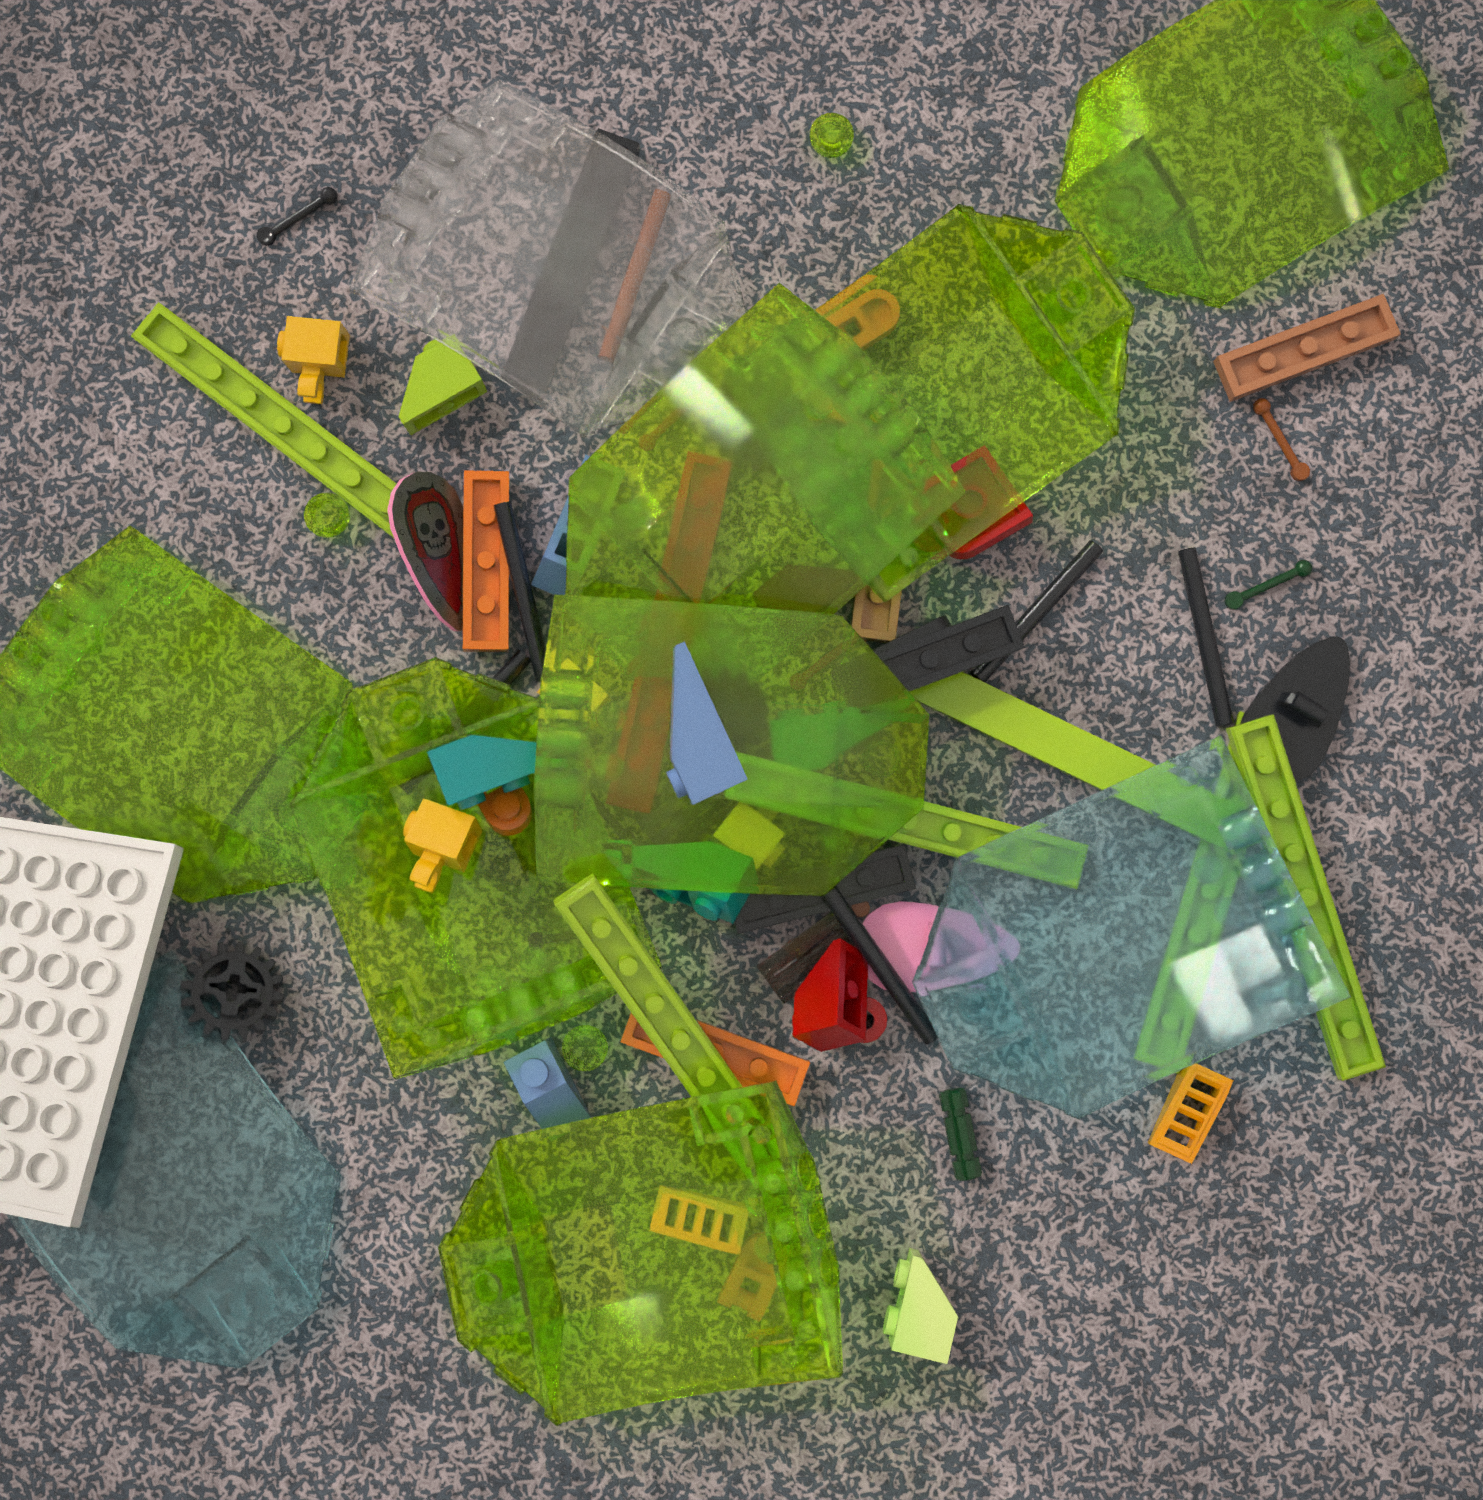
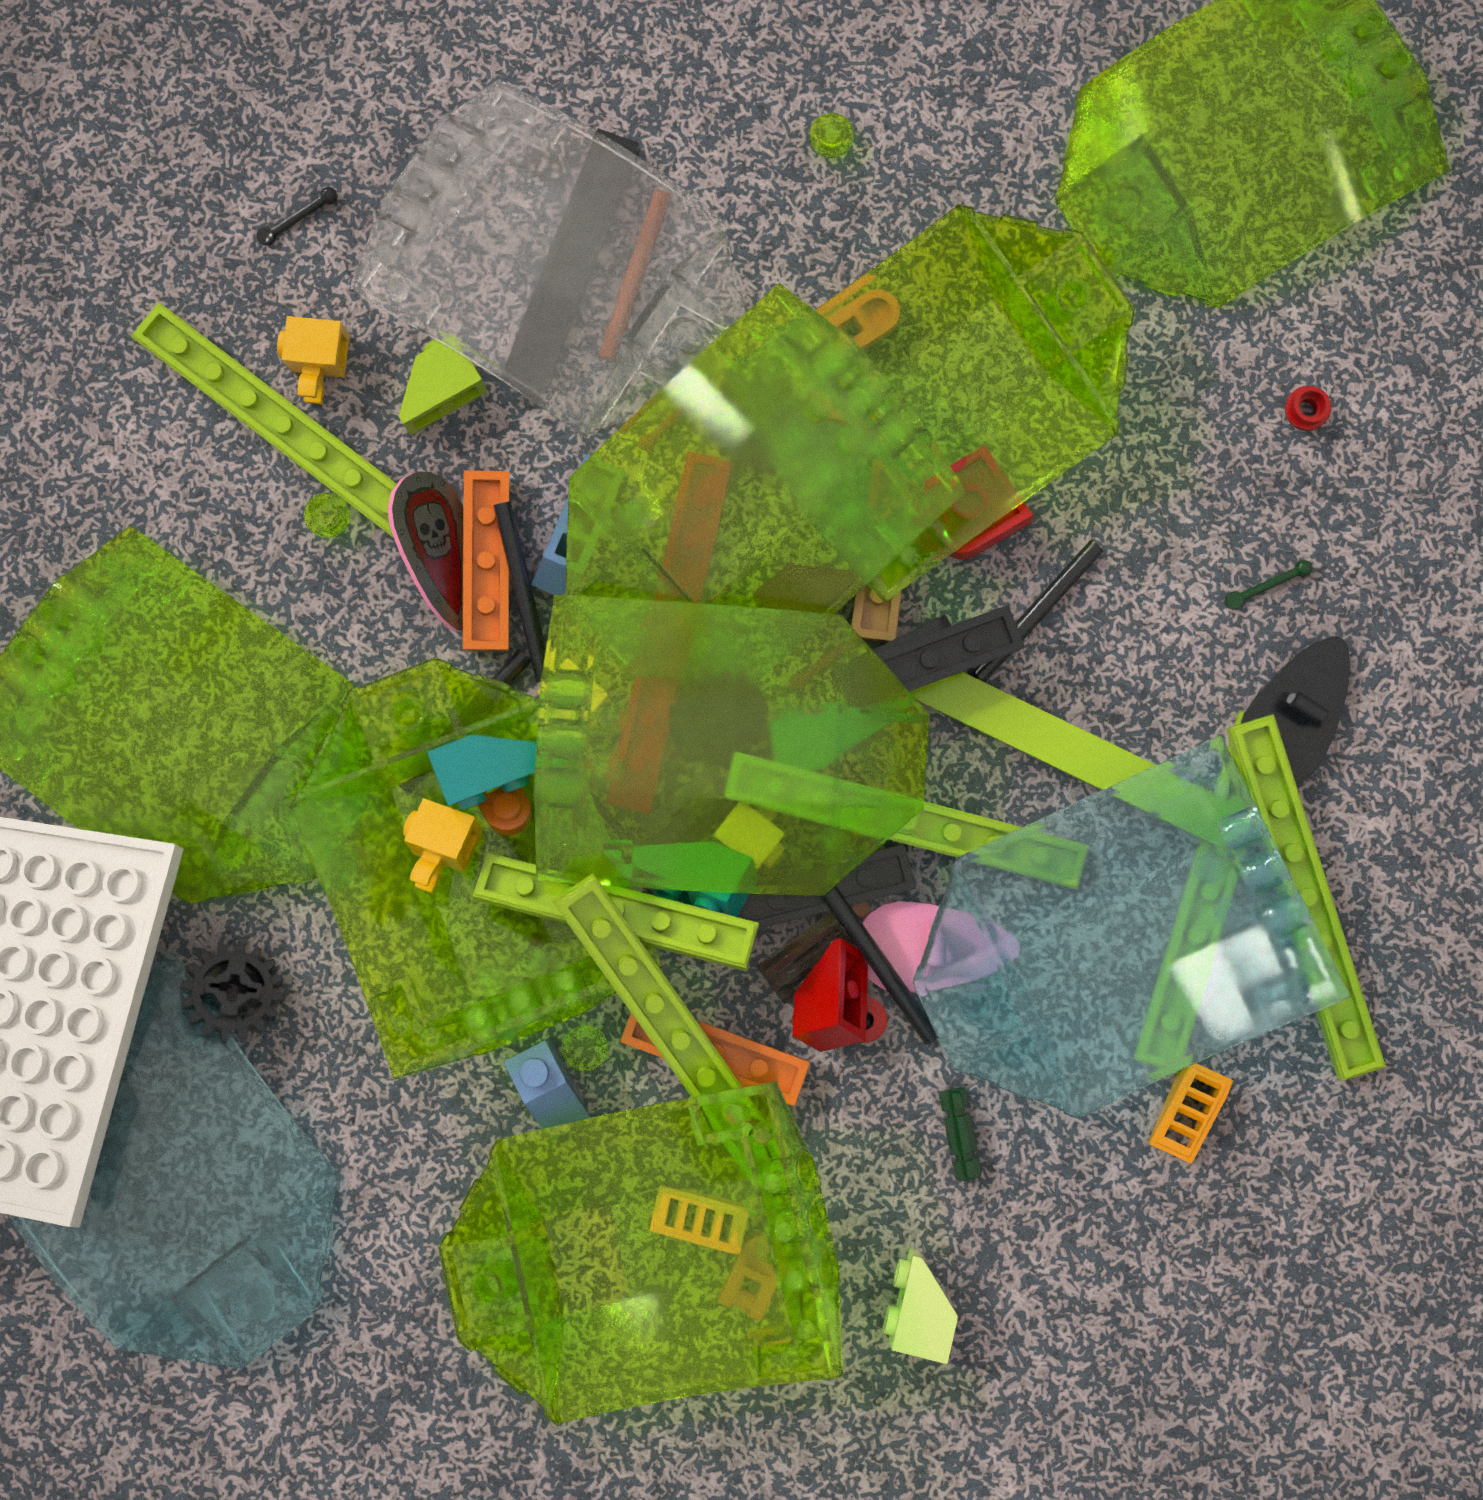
(654, 919): none -> lime tile
(698, 741): medium blue slope -> none
(1205, 637): black bar -> none
(1299, 470): dark orange hinge -> none
(1306, 347): nougat plate -> none
(1319, 402): none -> red plate

